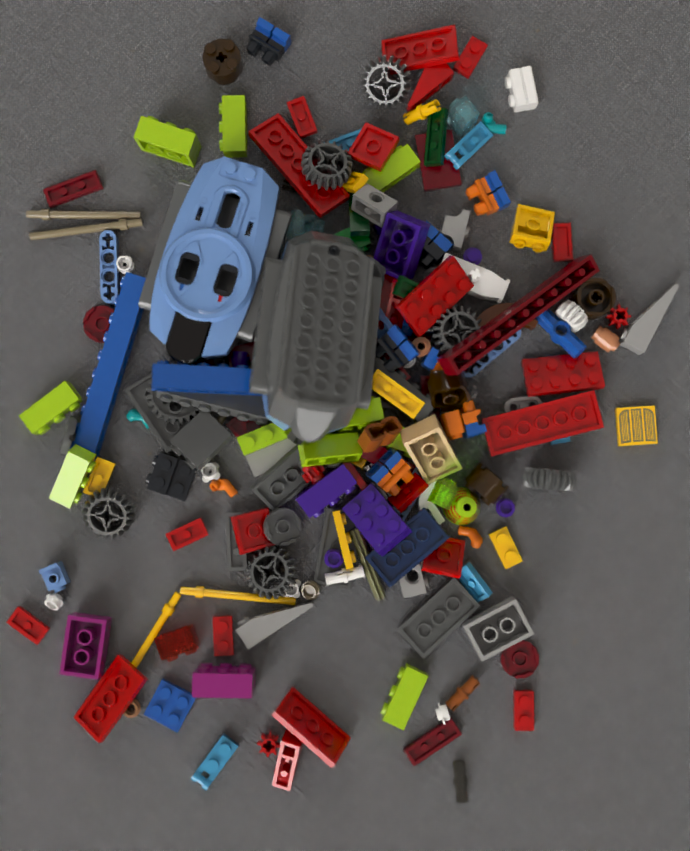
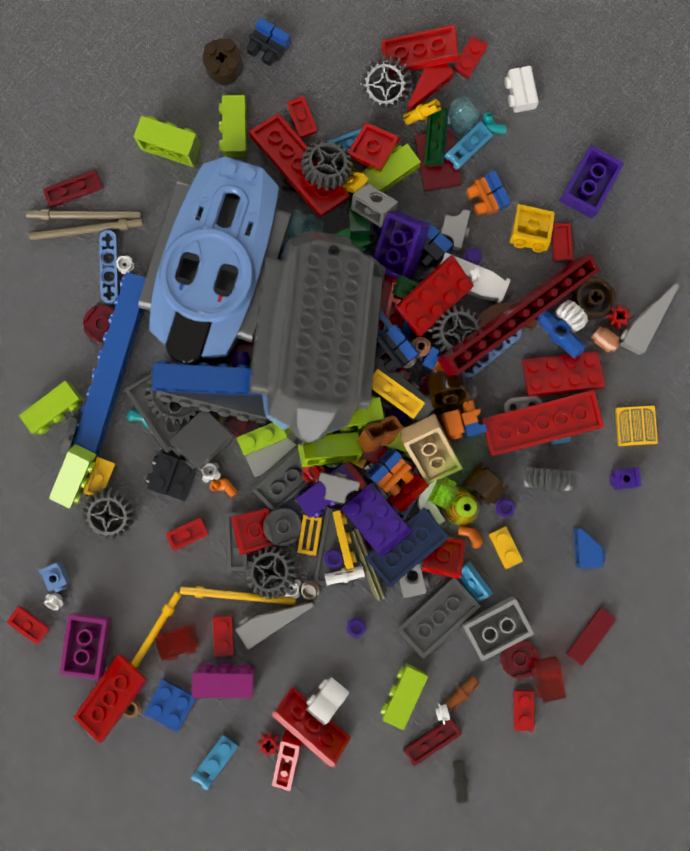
(300, 550): none -> yellow tile
(327, 700): none -> white brick
(337, 486): none -> light grey brick
(356, 627): none -> dark purple plate
(401, 416): none -> dark purple plate
(549, 679): none -> clear red brick
(587, 551): none -> blue slope
(591, 182): none -> dark purple brick
(591, 636): none -> dark red tile
(633, 477): none -> dark purple brick

